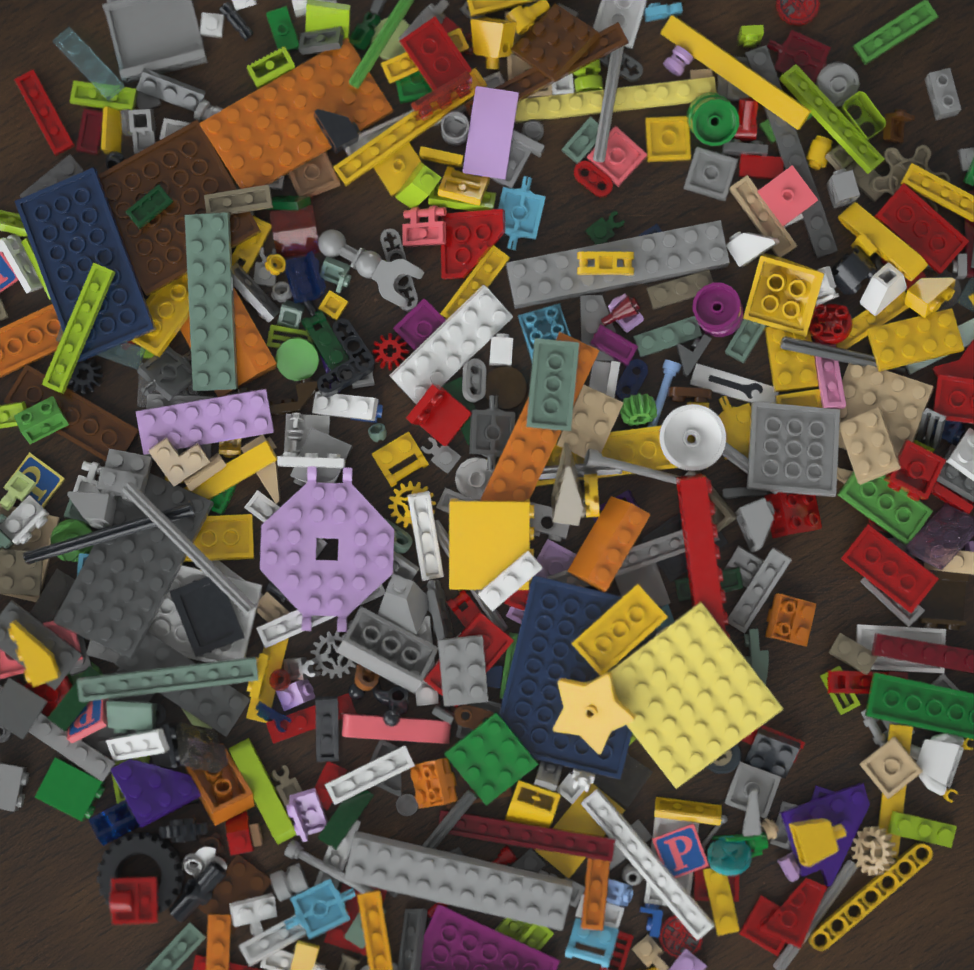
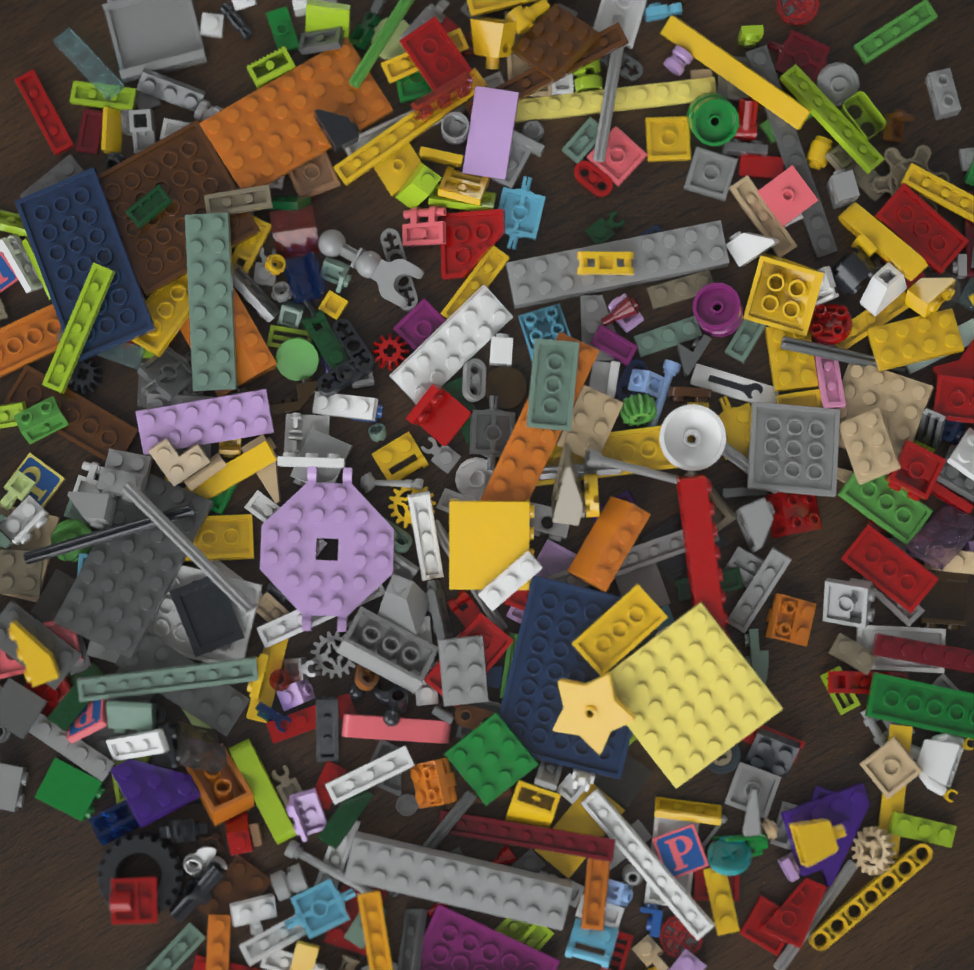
(368, 483): none -> light grey piece
(646, 383): none -> light blue bracket
(849, 602): none -> light grey plate

